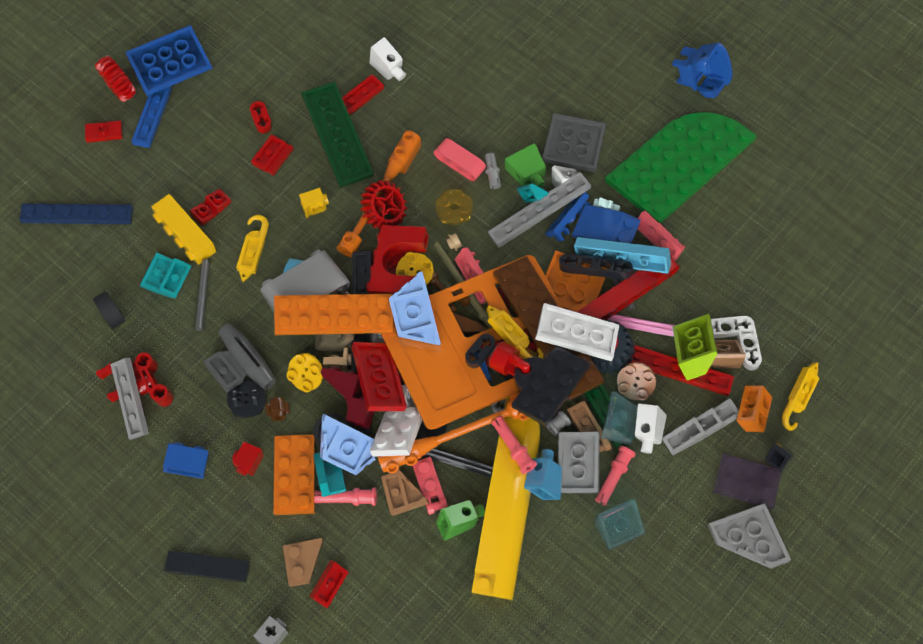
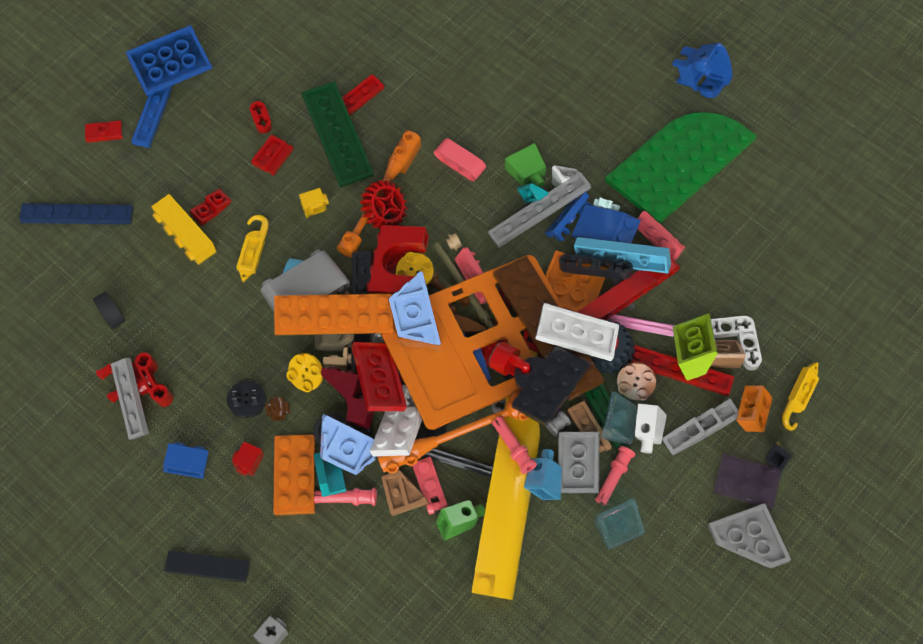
(115, 78): red gear -> none
(165, 275): teal slope -> none
(202, 295): dark grey bar -> none
(240, 360): dark grey plate -> none
(301, 560): medium nougat wing -> none
(328, 584): red plate -> none
(386, 60): white torso -> none
(451, 216): clear yellow plate -> none
(477, 348): black beam -> none
(492, 171): light grey axle -> none
(510, 331): yellow plate -> none
(574, 142): dark grey plate -> none

